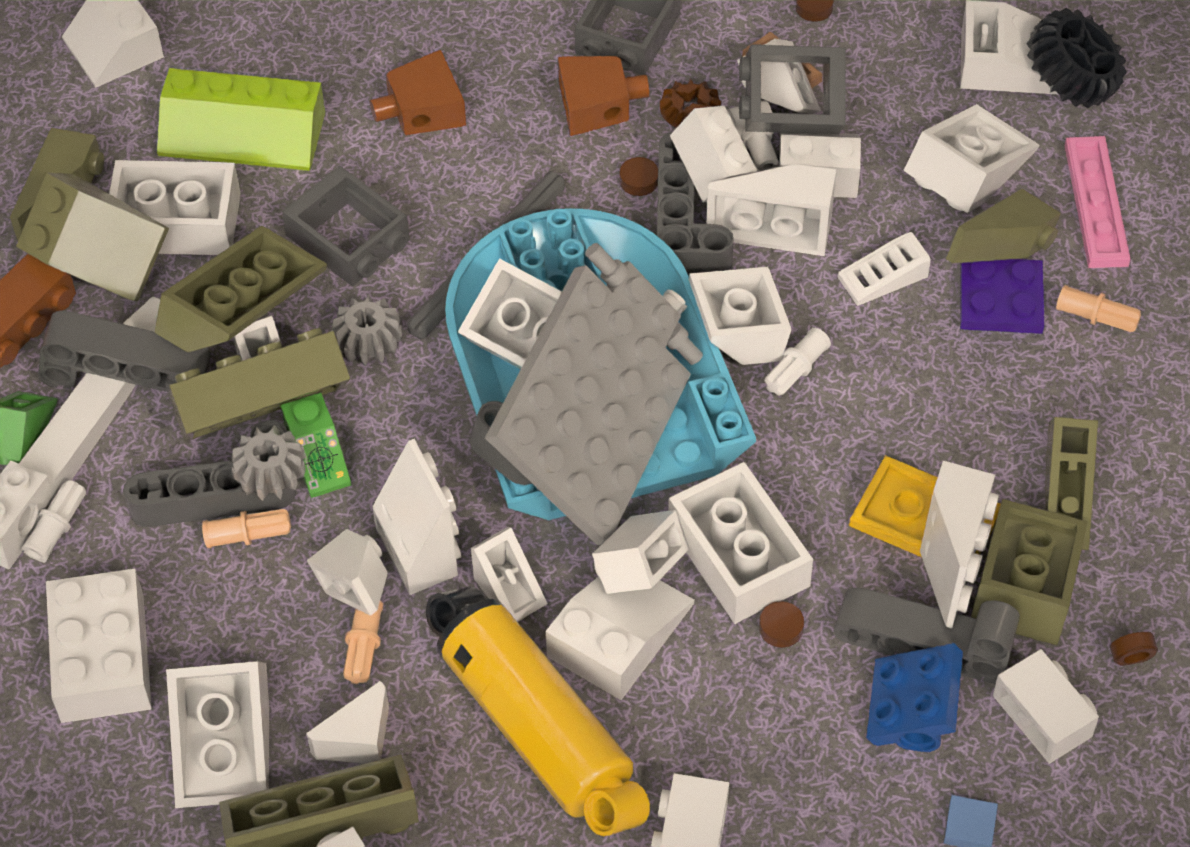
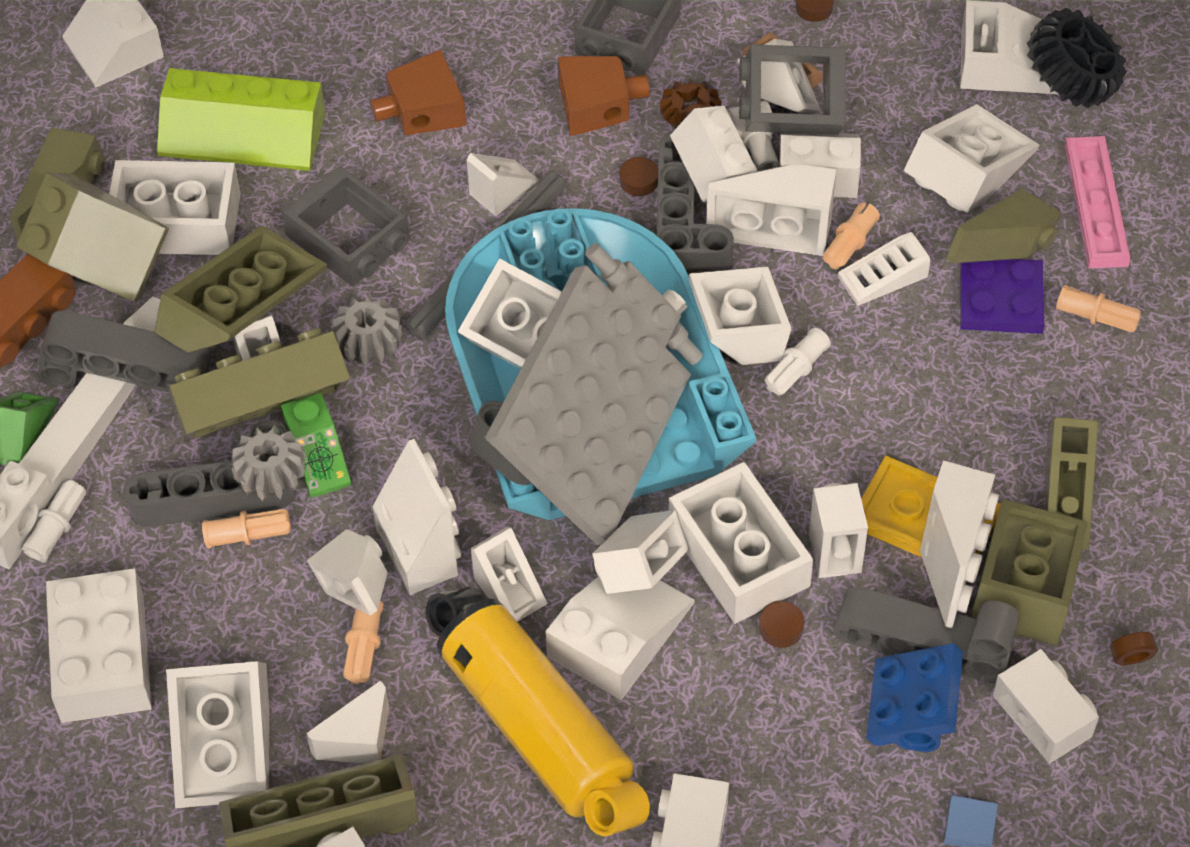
(497, 181): none -> white slope
(838, 530): none -> white brick
(851, 235): none -> light nougat axle

